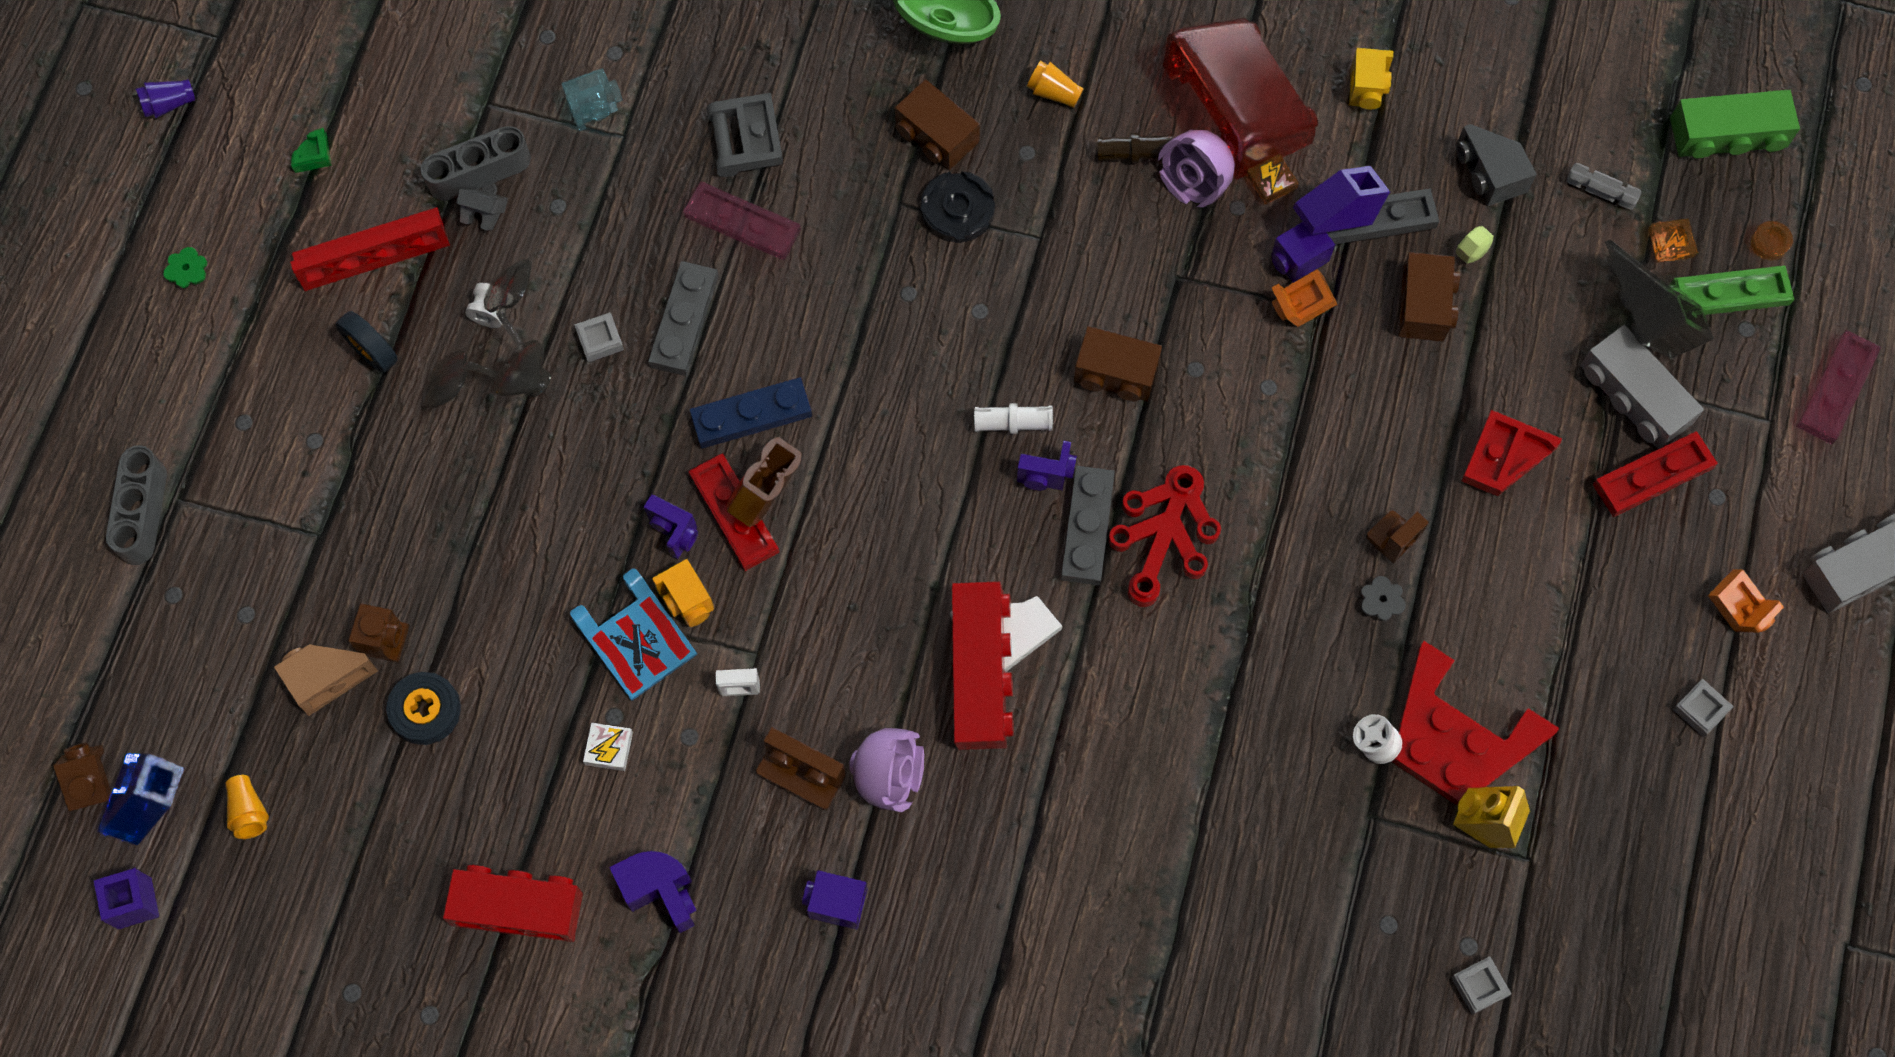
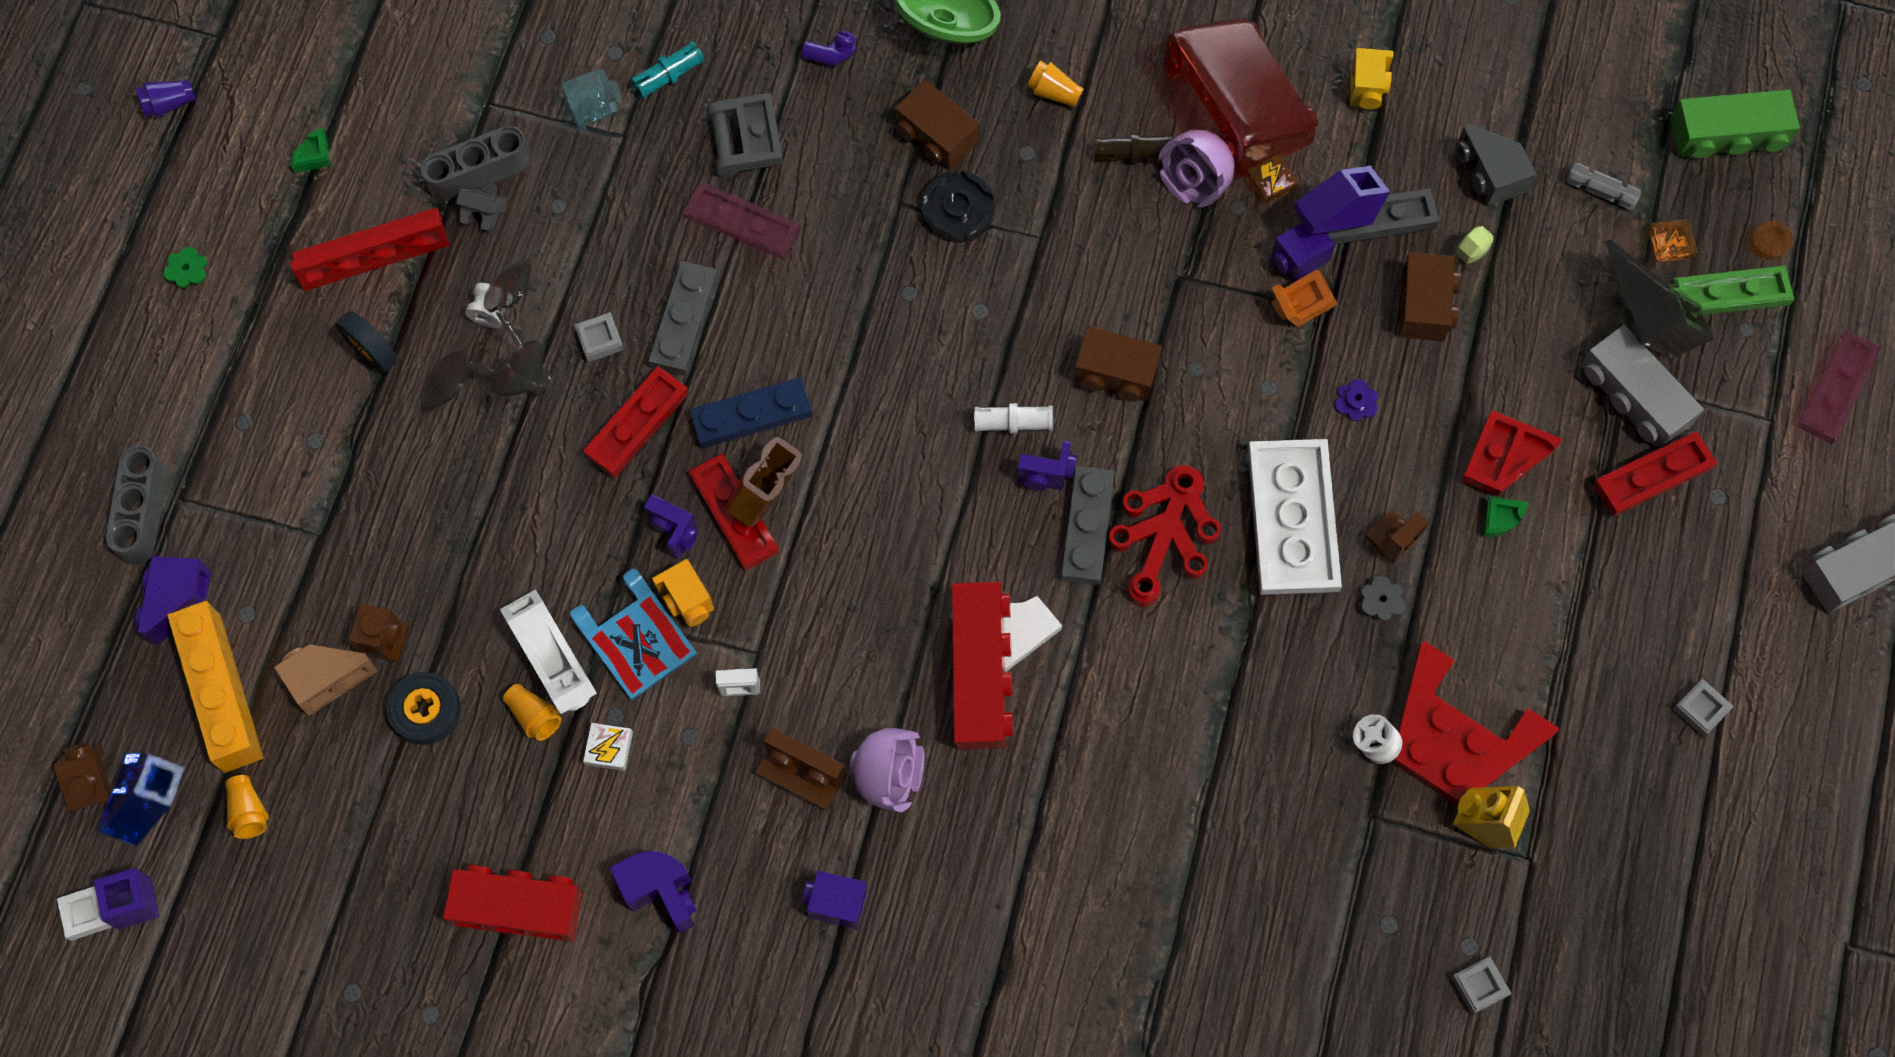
(81, 914): none -> white plate
(169, 587): none -> dark purple slope
(215, 687): none -> light orange brick
(533, 713): none -> light orange cone
(548, 652): none -> white arch
(636, 422): none -> red plate
(667, 70): none -> teal pin
(833, 53): none -> dark purple arm
(1294, 517): none -> white plate
(1356, 409): none -> dark purple plant
(1502, 515): none -> green tile
(1743, 603): orange bracket -> none

